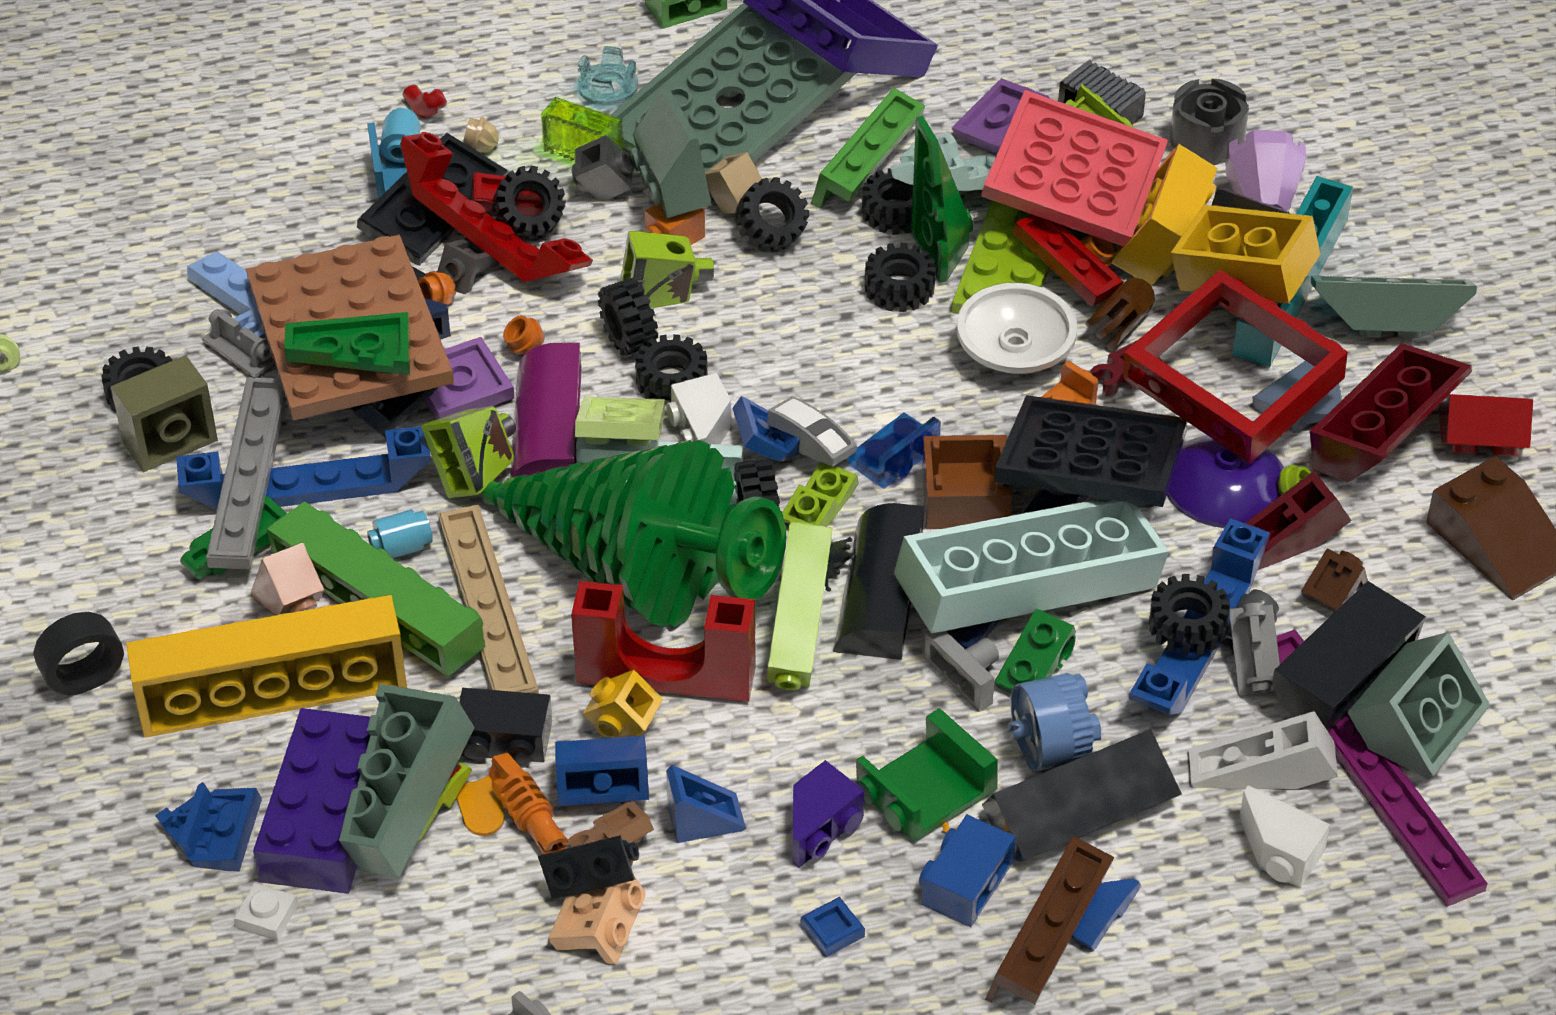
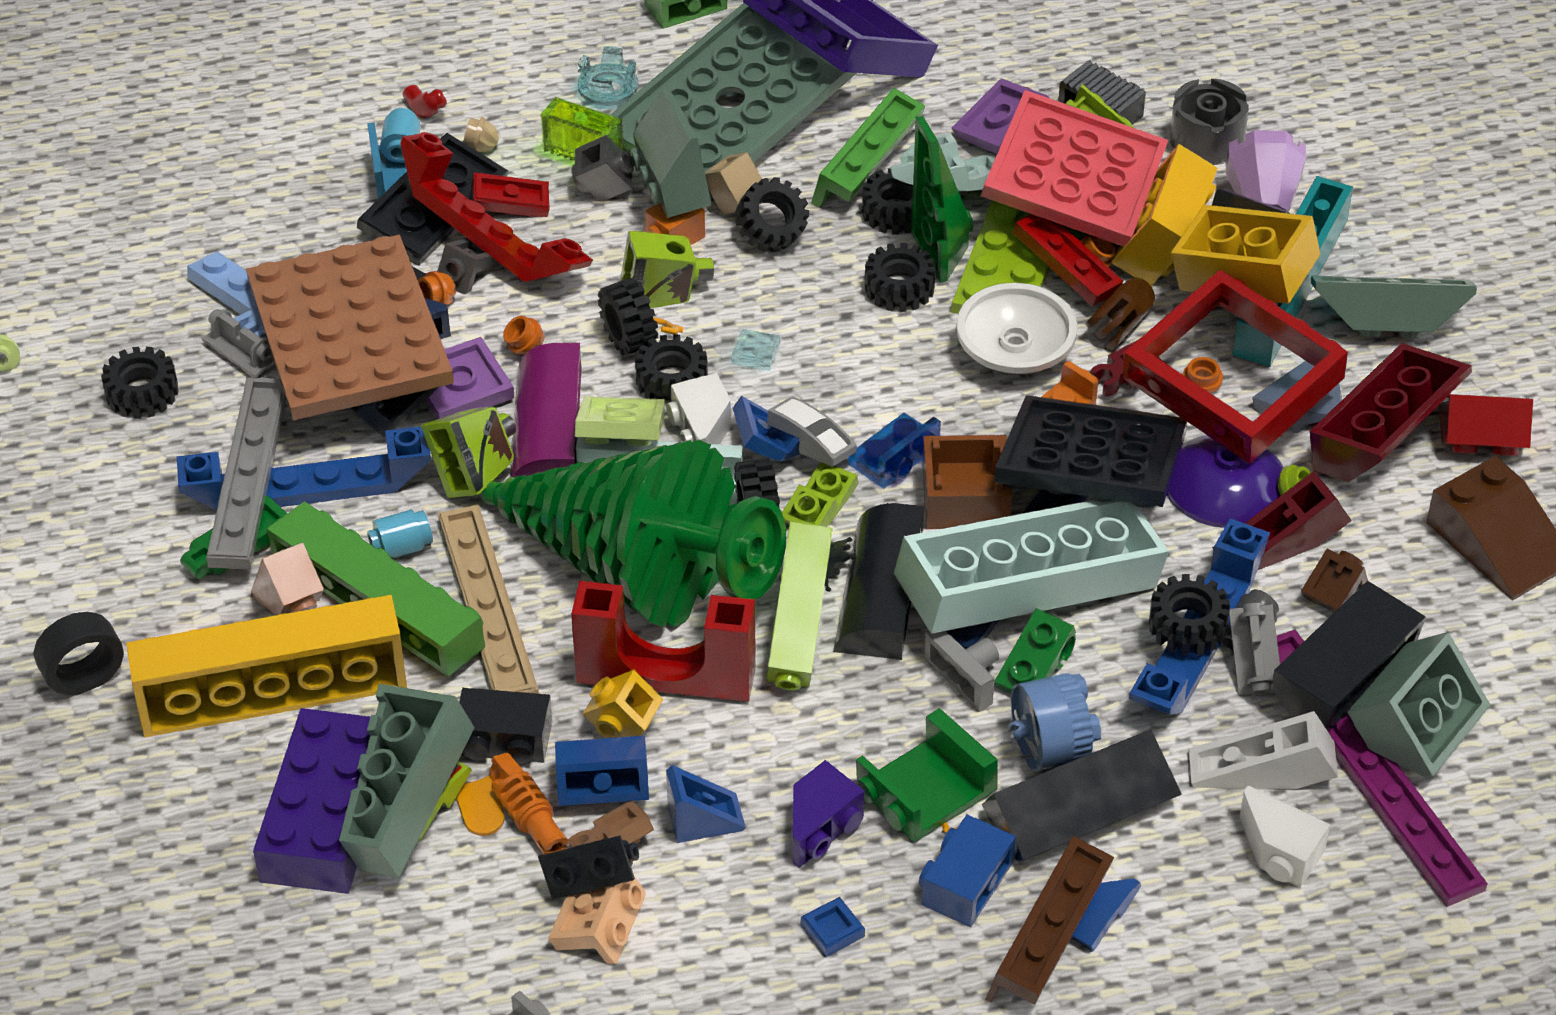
(164, 413): olive brick -> none
(213, 826): blue slope -> none
(266, 911): white plate -> none
(352, 342): green wing -> none
(541, 185): black tyre -> none
(670, 328): none -> light orange piece
(755, 349): none -> clear light blue tile
(1204, 373): none -> orange plate

